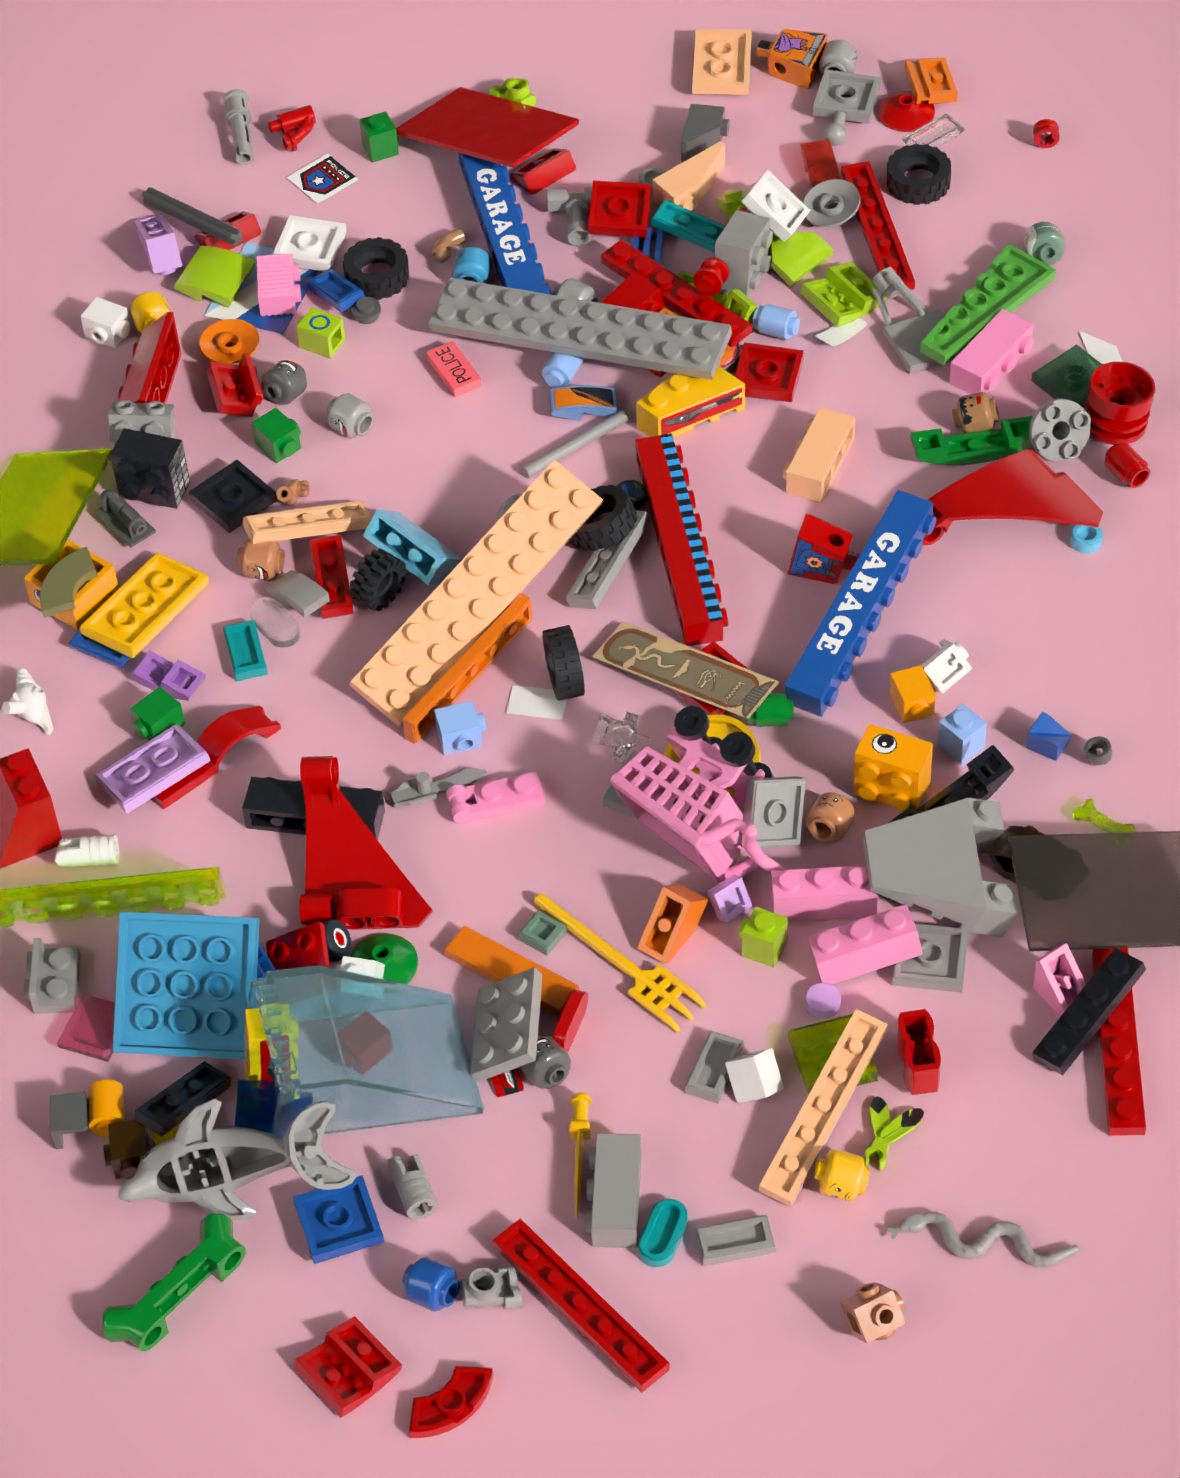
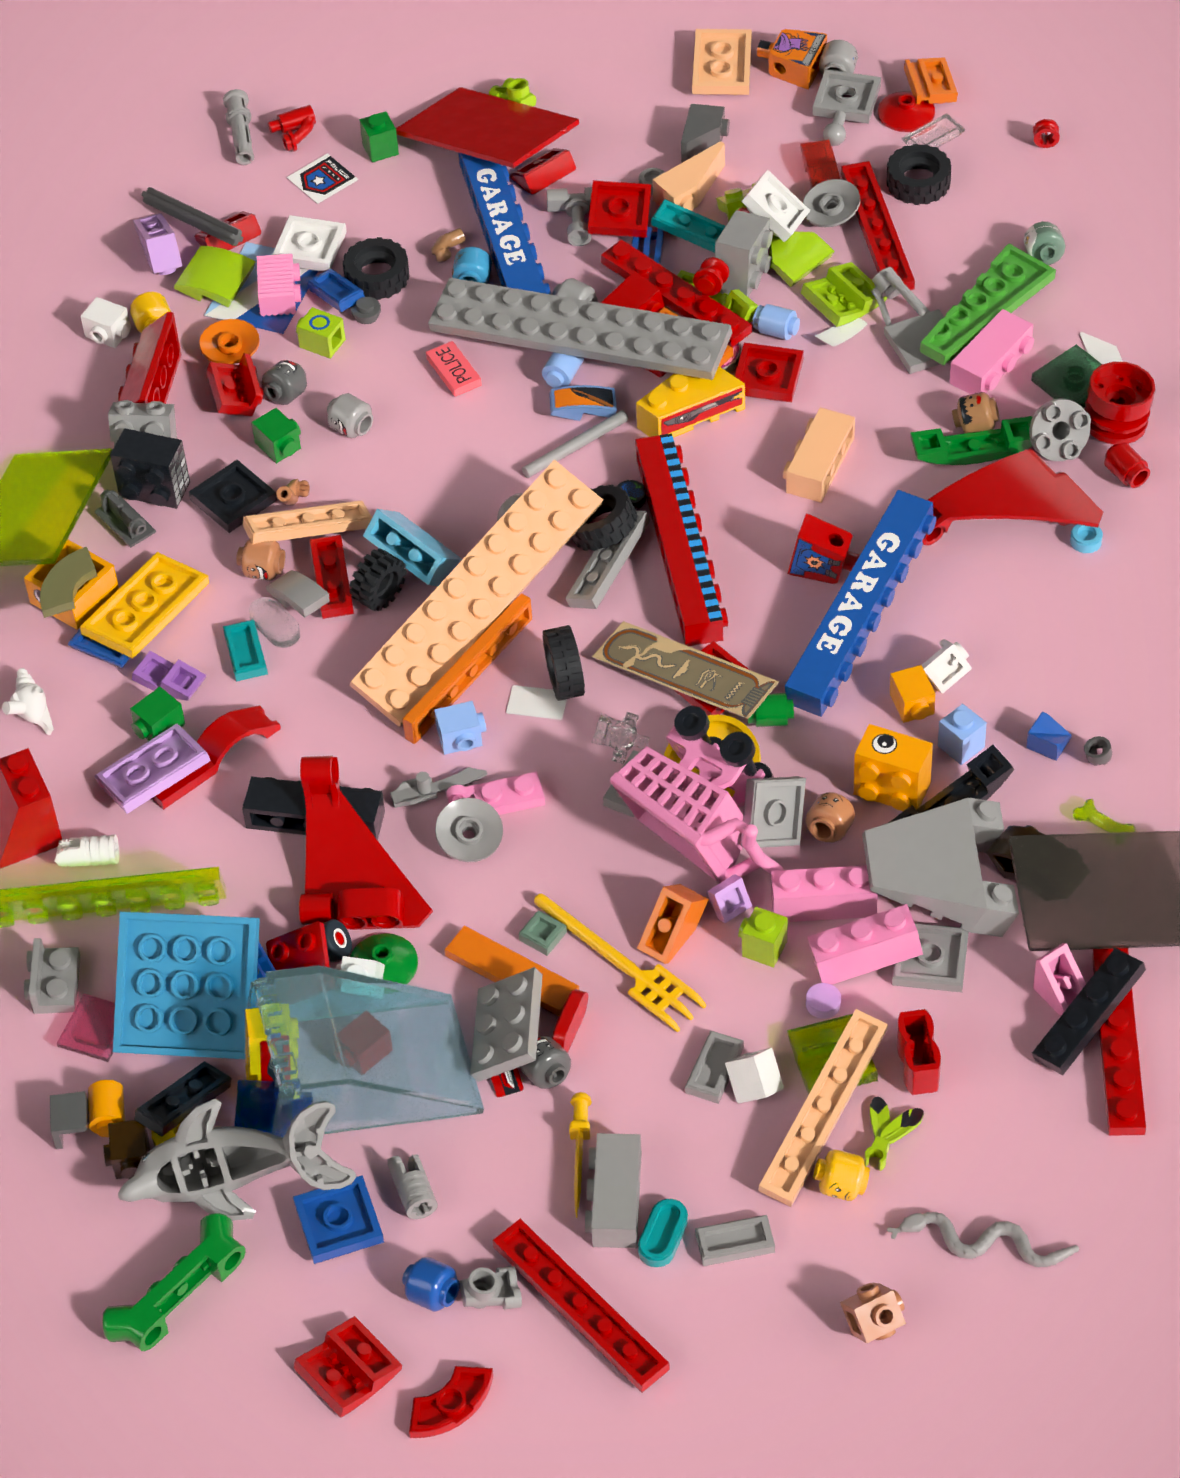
(473, 816): none -> light grey dish

